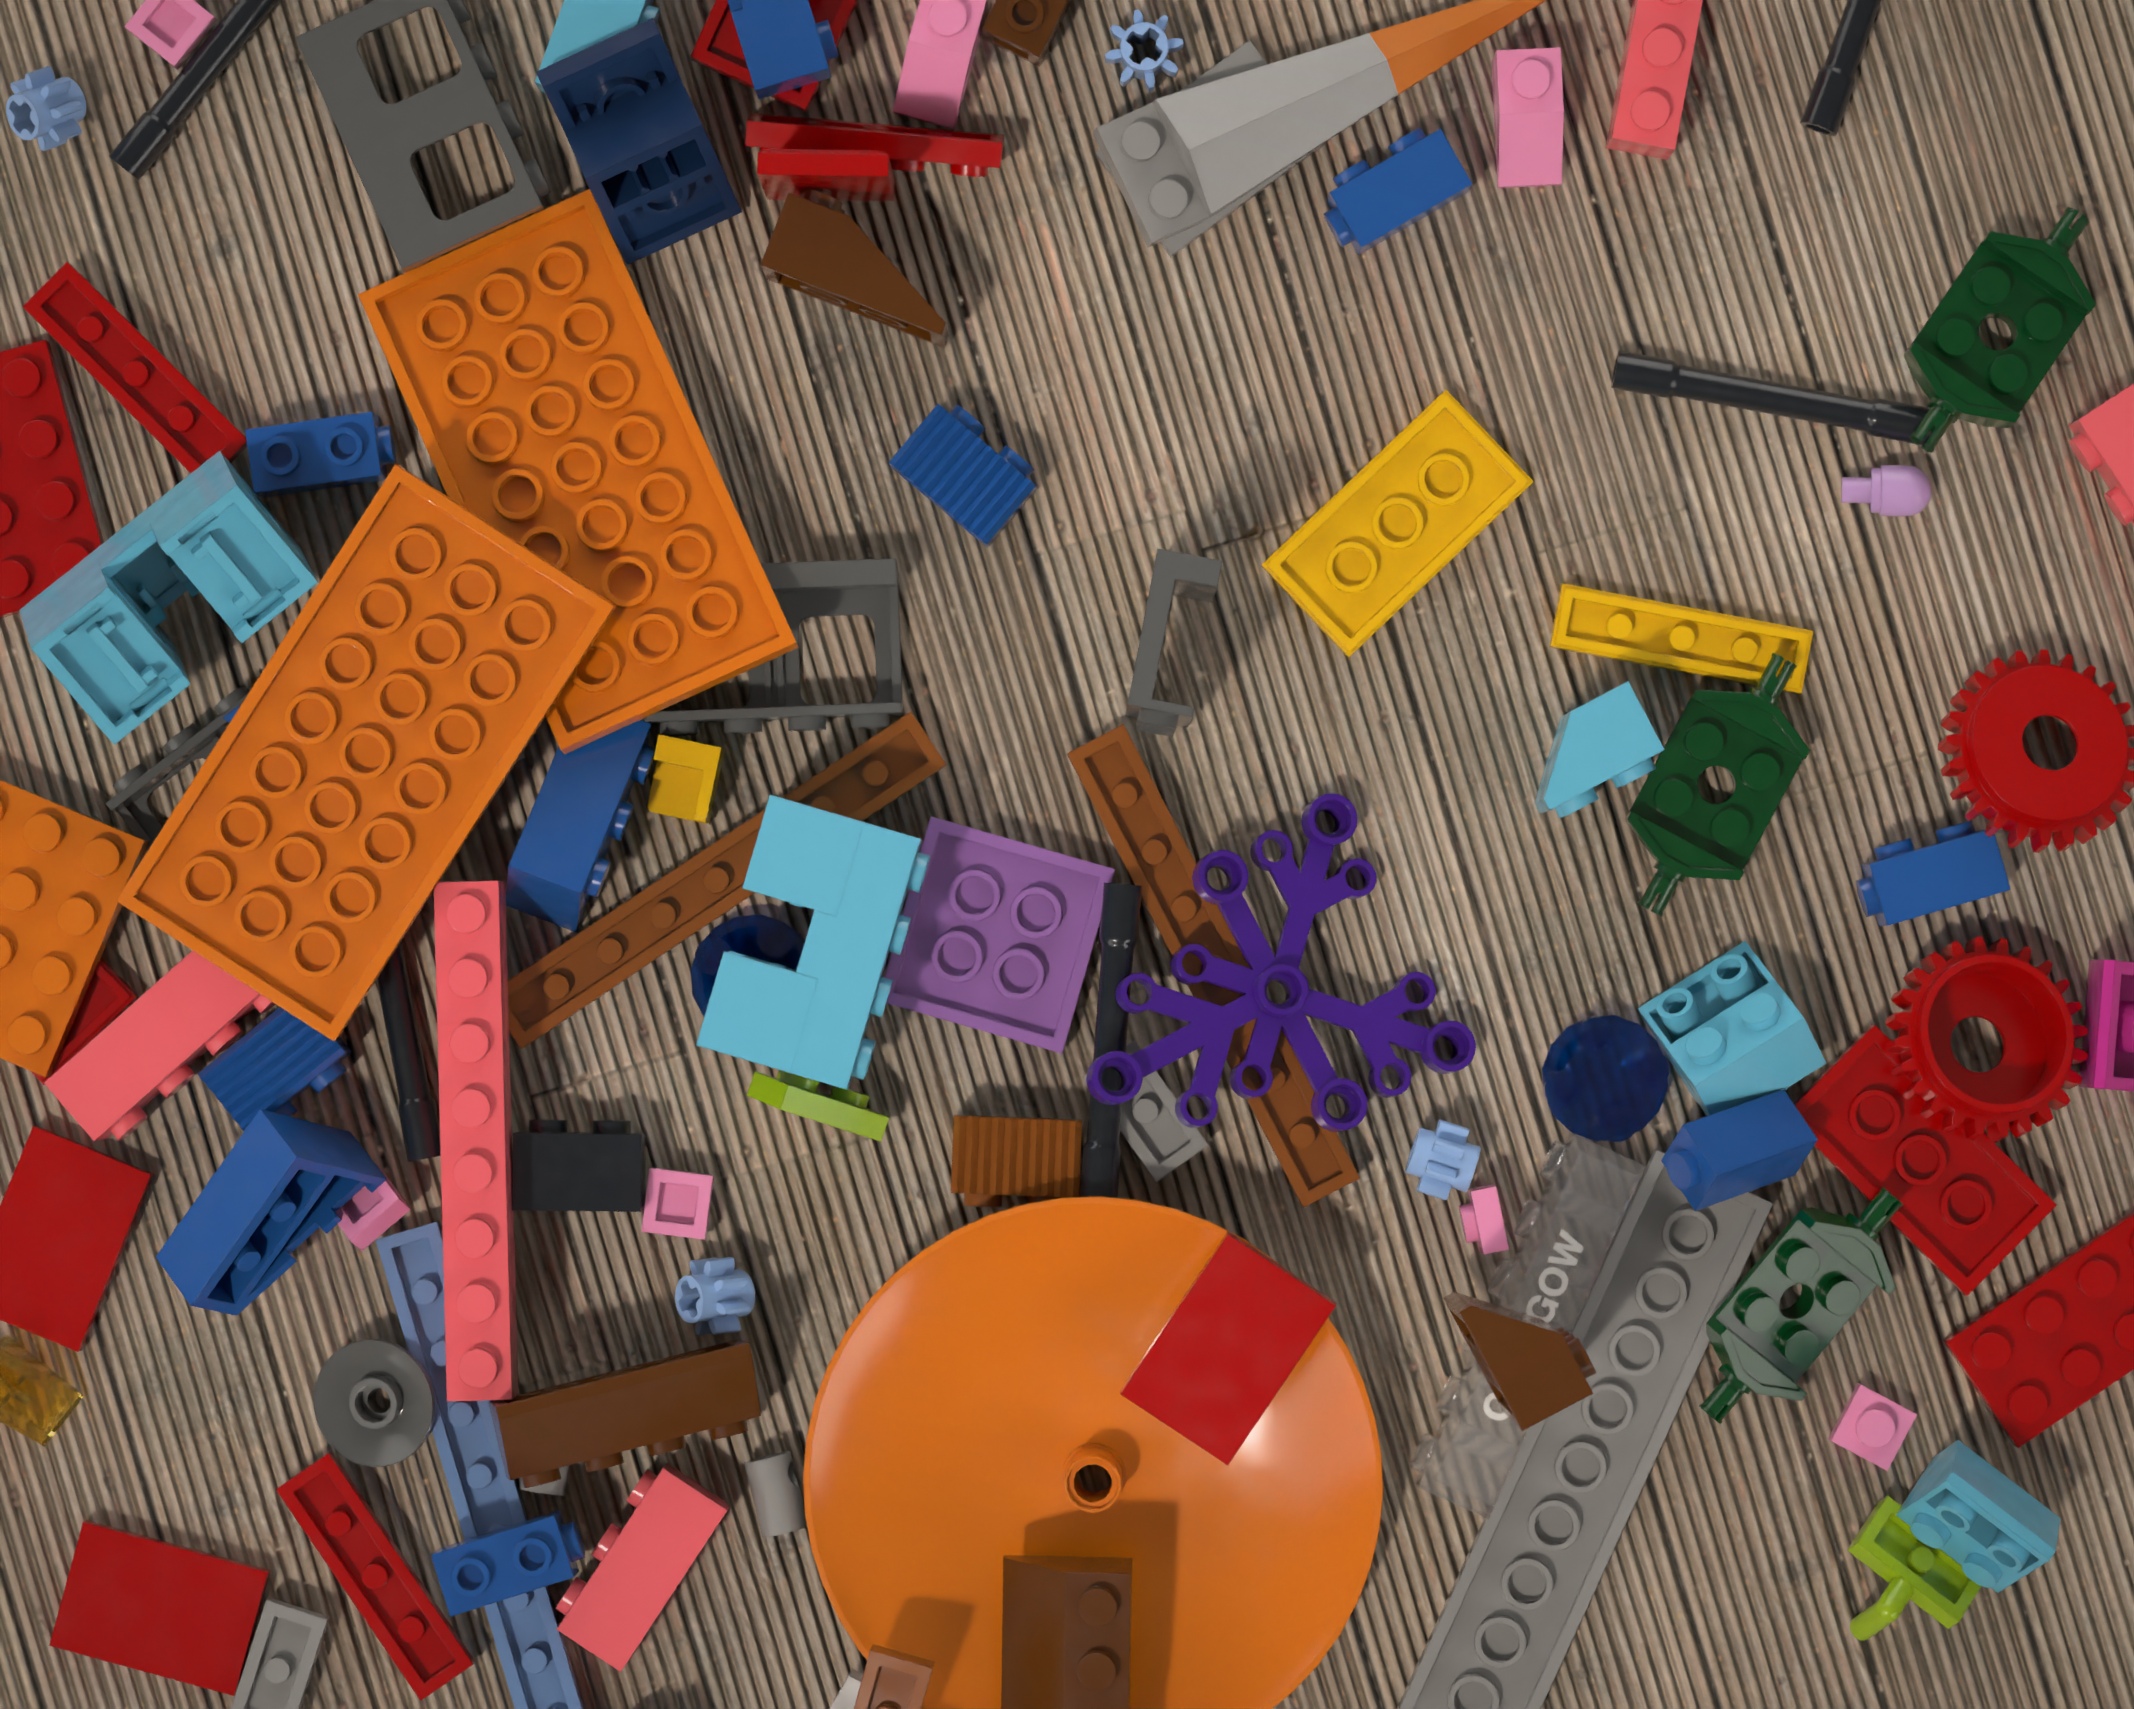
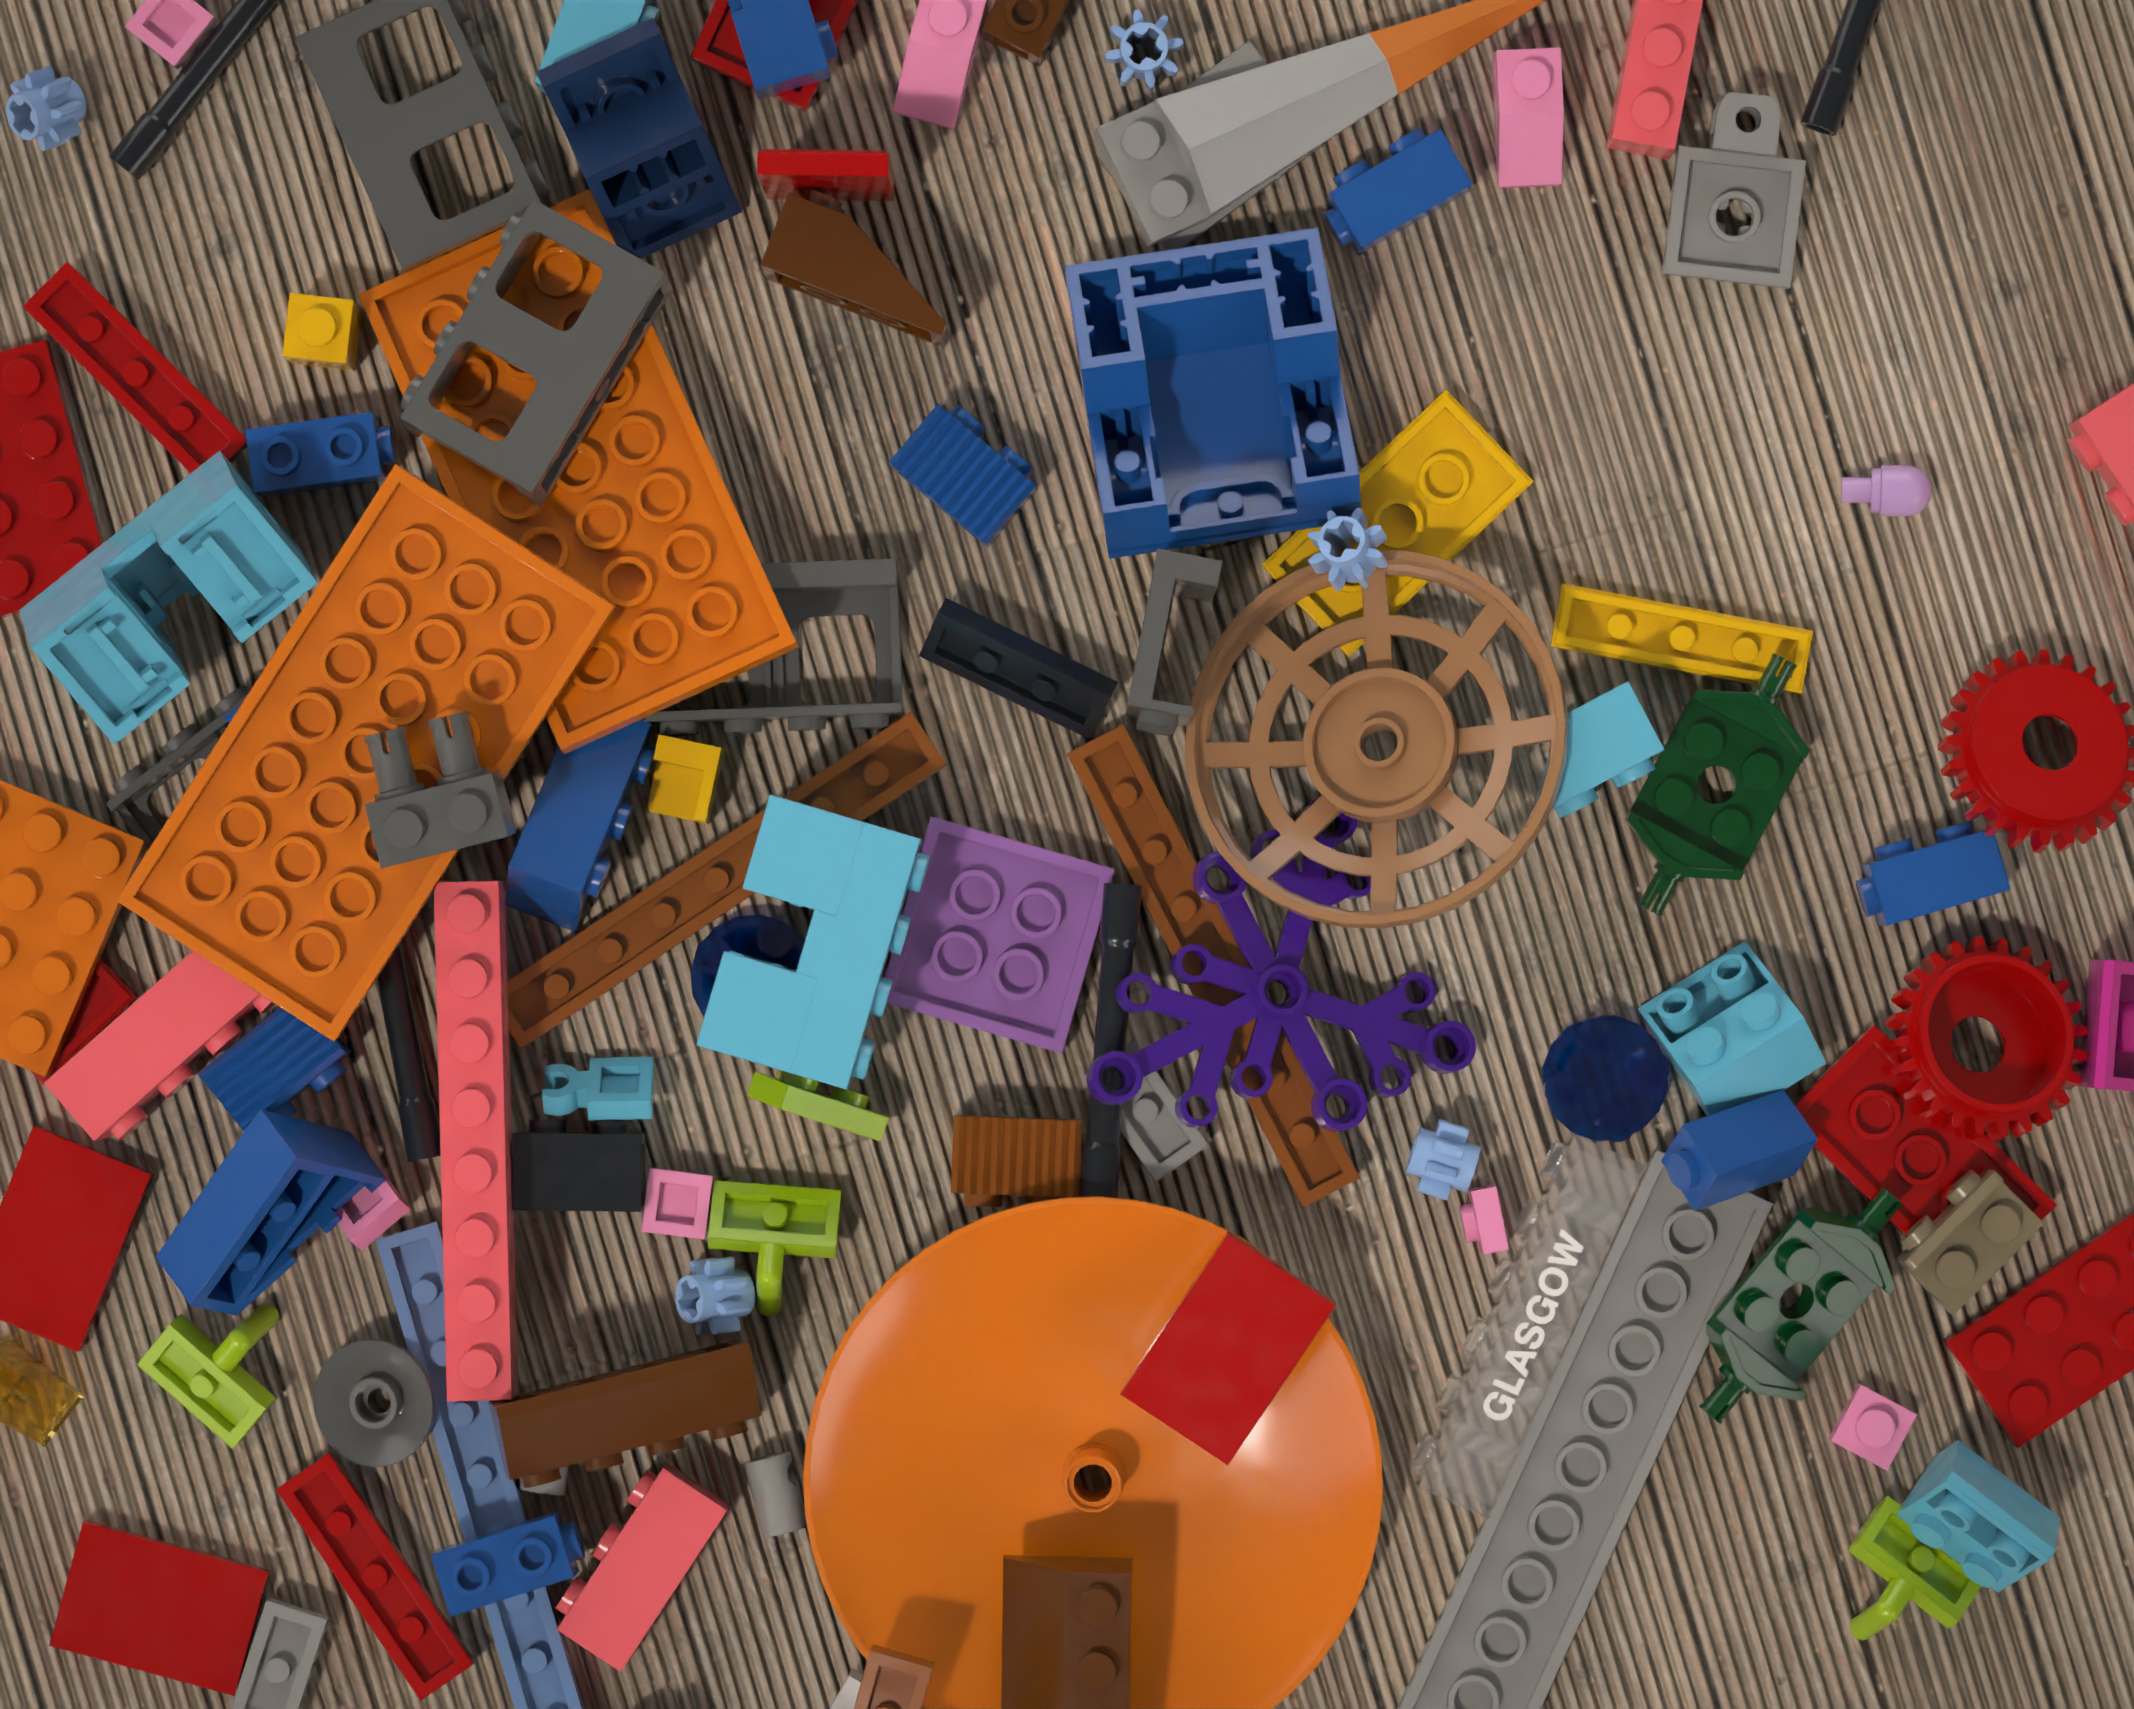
(209, 1376): none -> lime plate
(322, 331): none -> yellow brick
(457, 813): none -> dark grey brick
(570, 366): none -> dark grey window
(610, 1089): none -> medium azure plate
(774, 1224): none -> lime plate
(907, 146): red plate -> none
(1018, 668): none -> black plate
(1213, 392): none -> blue slope
(1342, 534): none -> light blue gear
(1345, 720): none -> medium nougat dish
(1523, 1359): reddish brown slope -> none
(1668, 379): black piece -> none
(1741, 169): none -> light grey plate
(1968, 1238): none -> dark tan bracket
(2028, 288): dark green plate -> none

